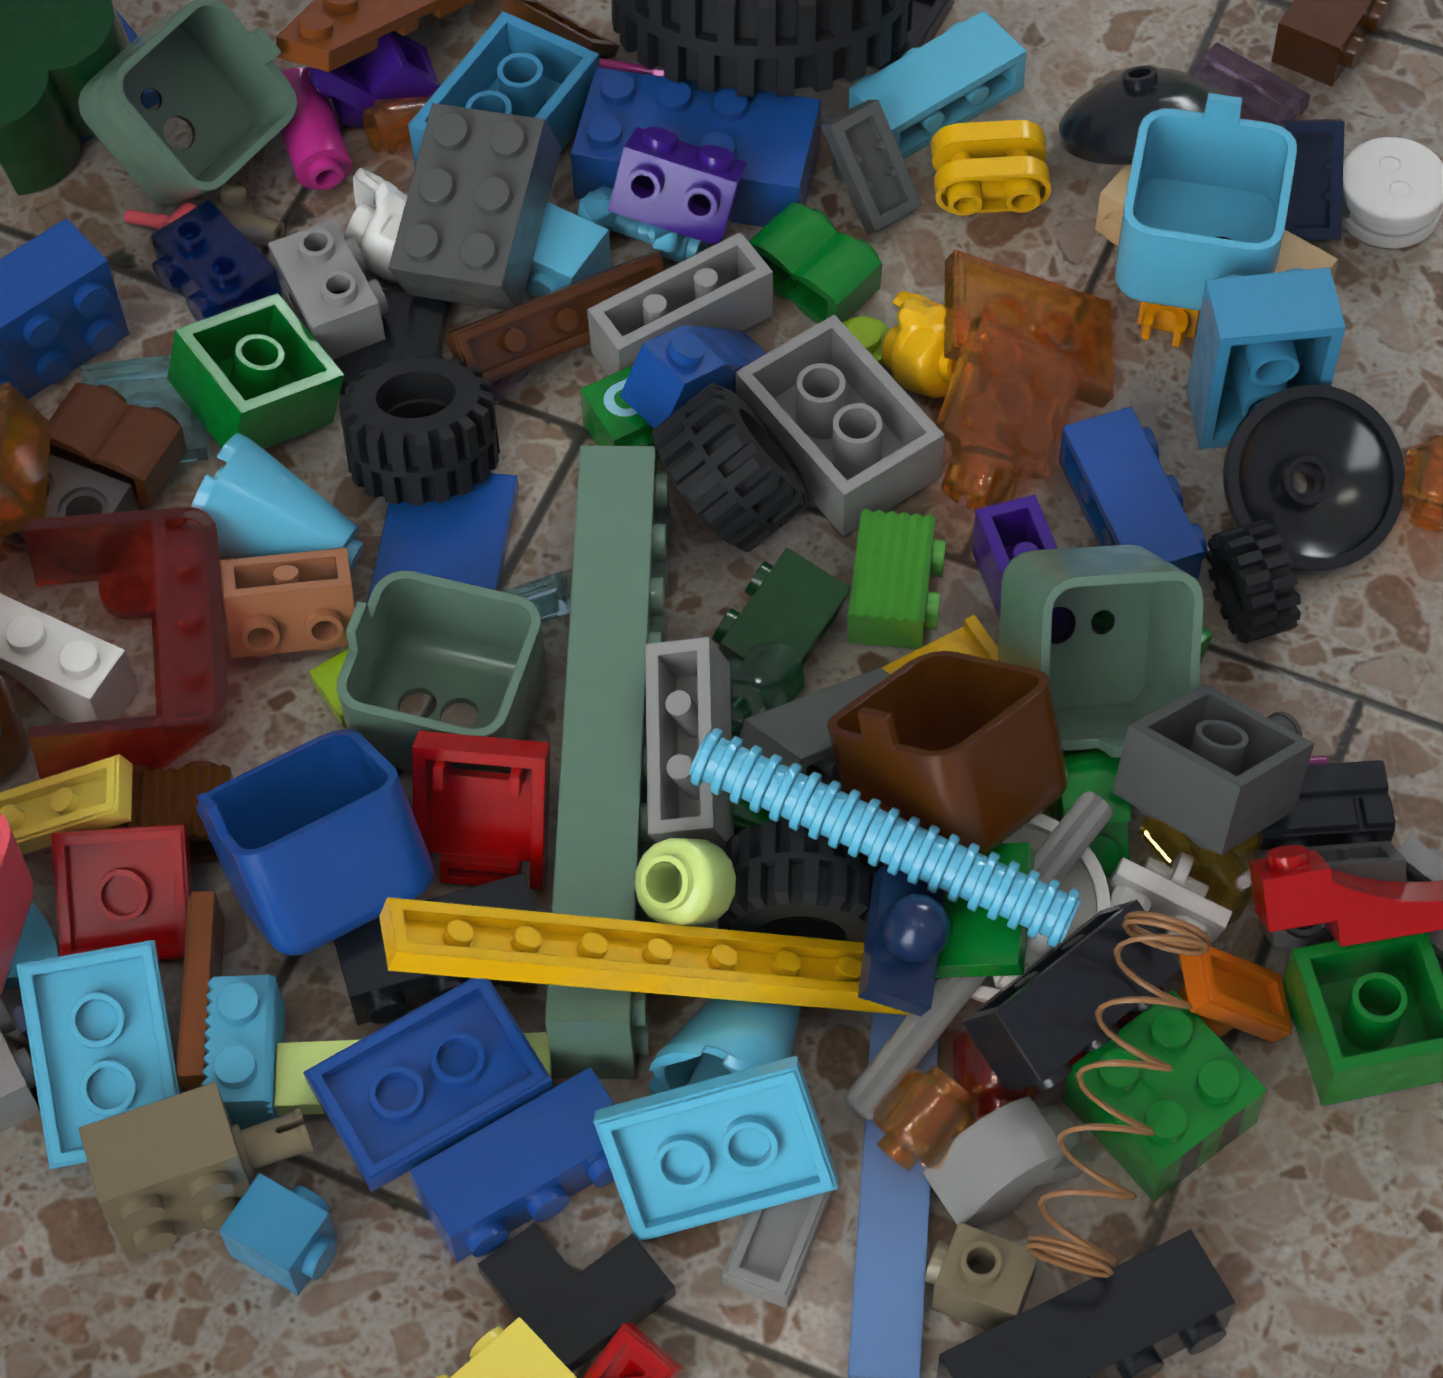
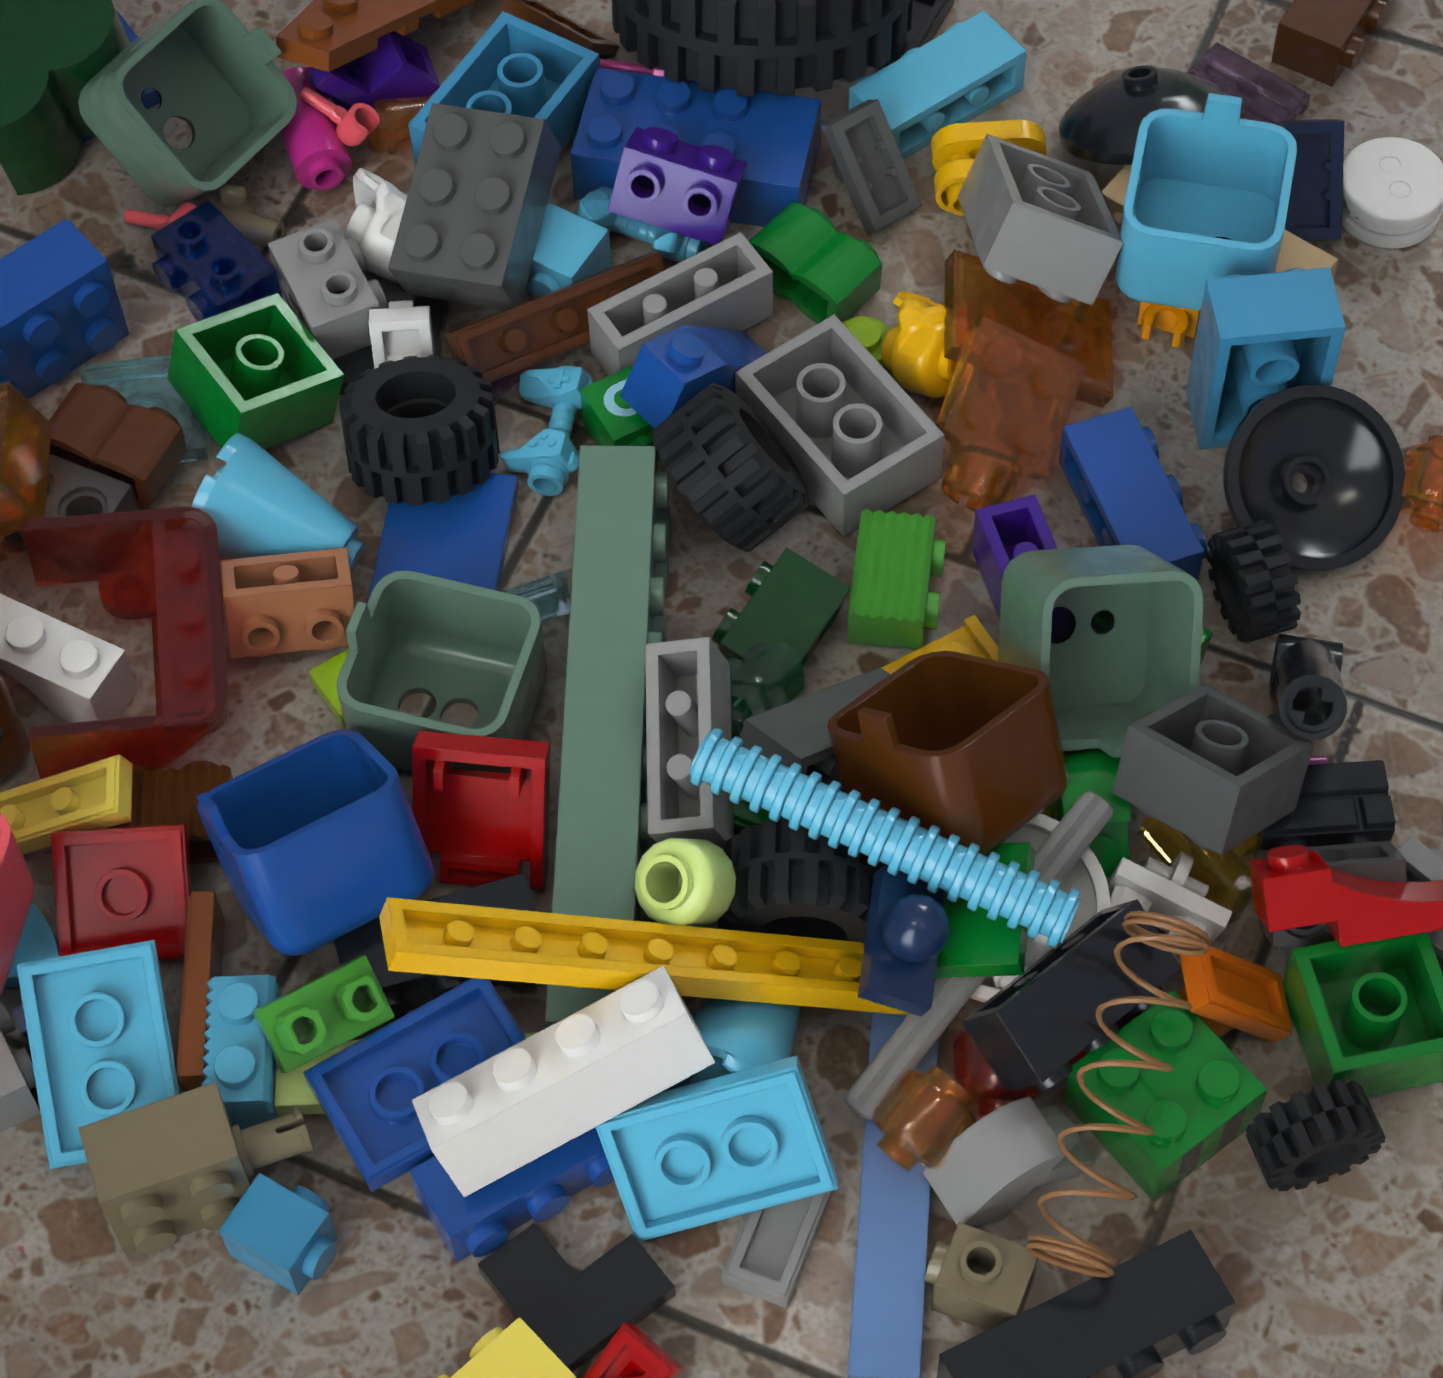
(323, 1014): none -> bright green hips
(352, 125): none -> coral hand
(400, 332): none -> white tile
(550, 454): none -> medium azure piece
(562, 1082): none -> white brick
(1039, 221): none -> light grey brick
(1308, 685): none -> black piece
(1315, 1135): none -> black tyre

